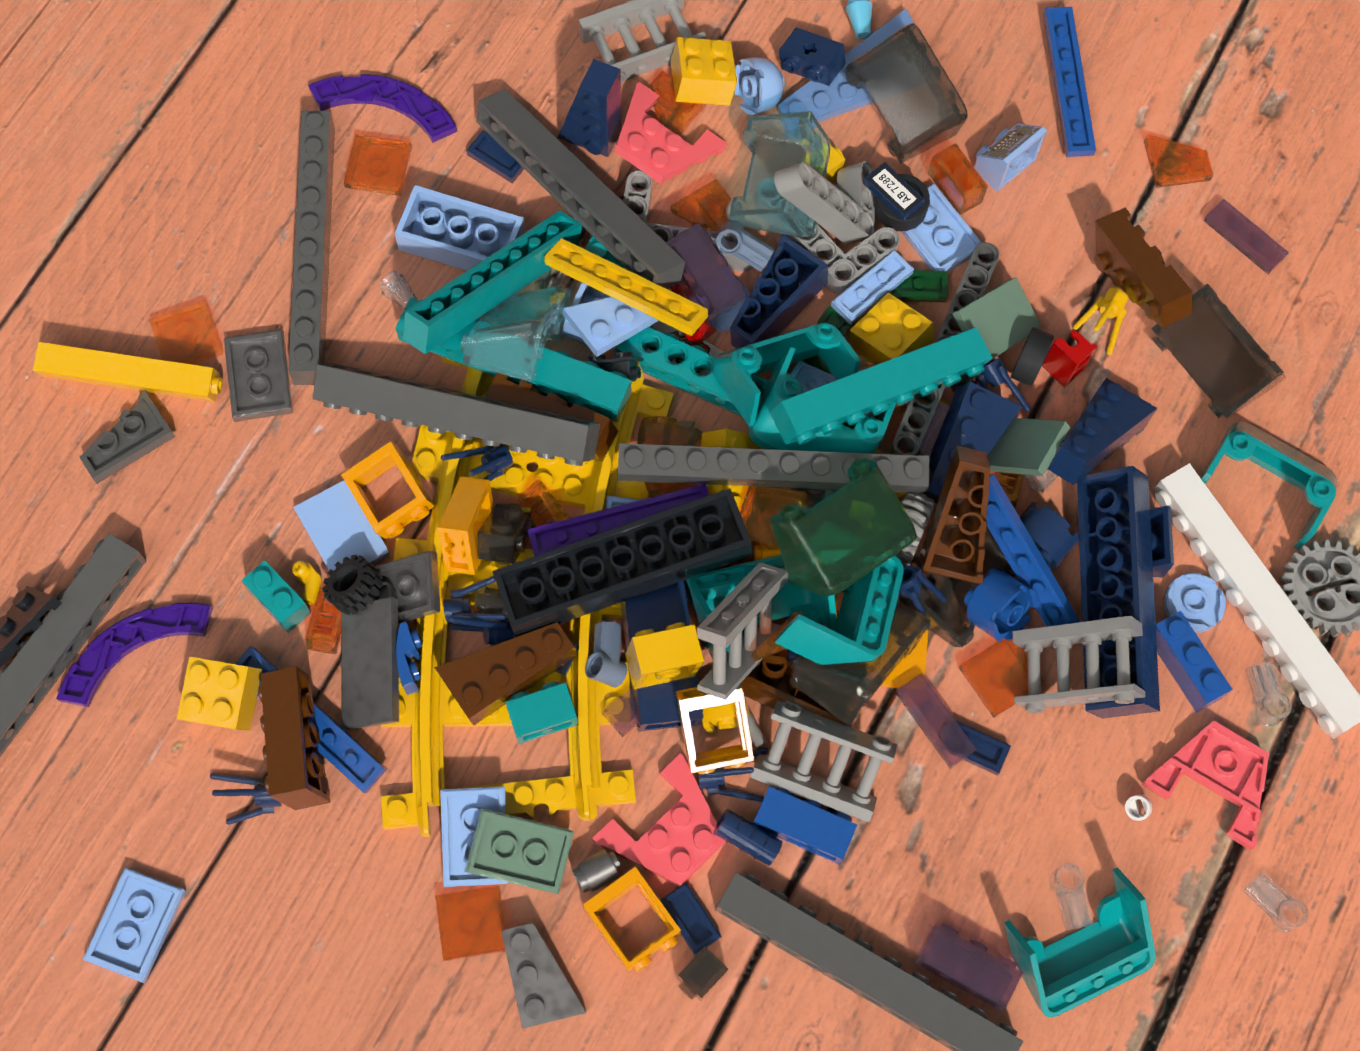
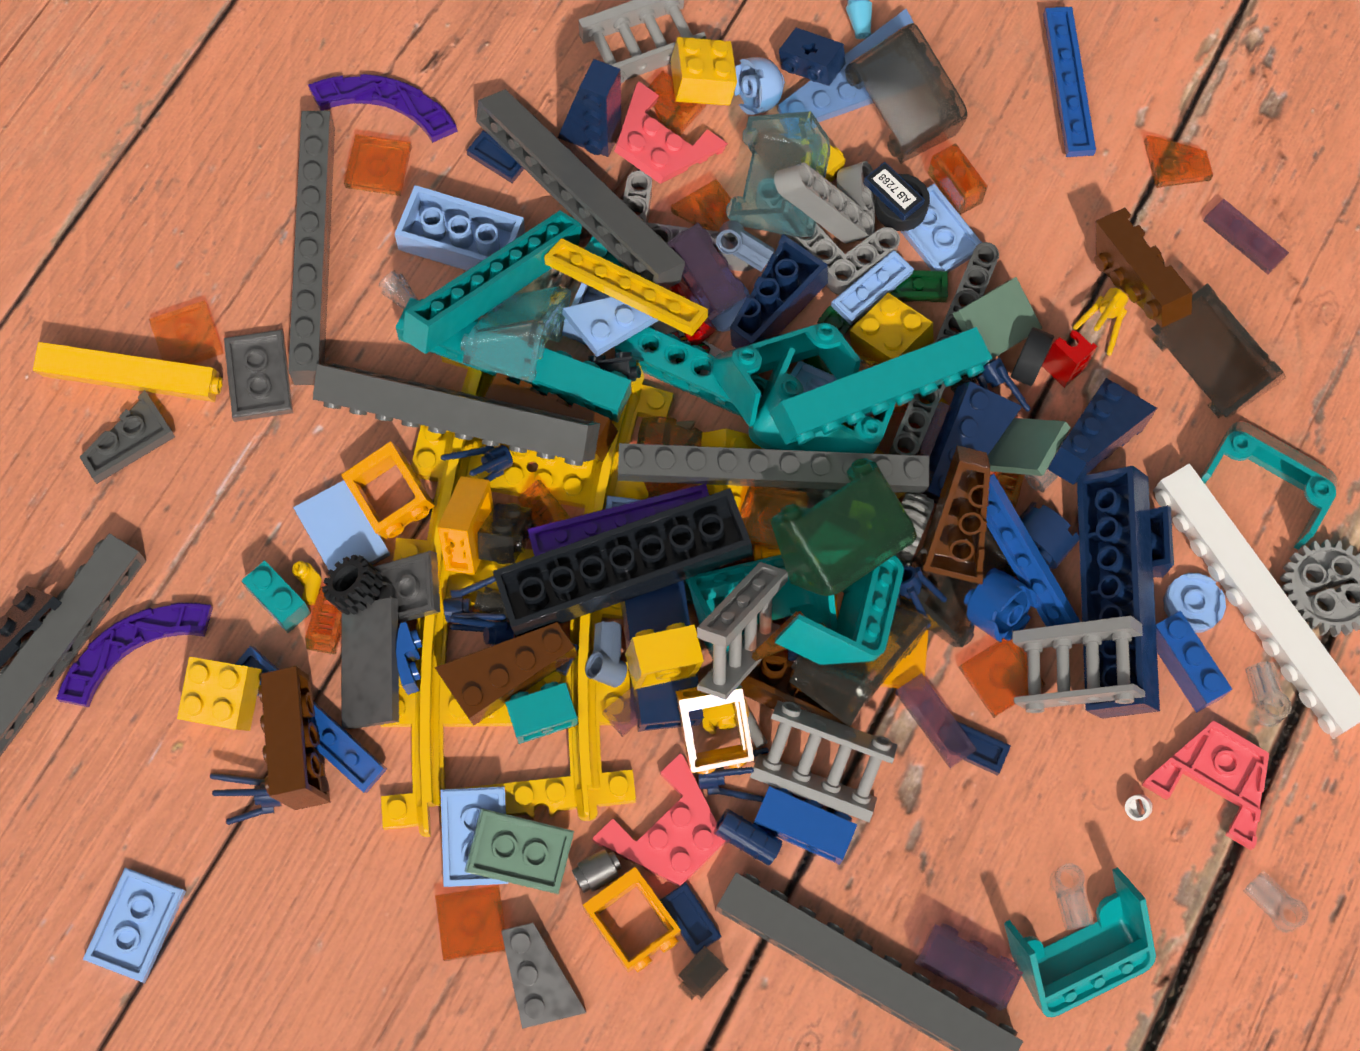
(1009, 154): light blue slope -> none

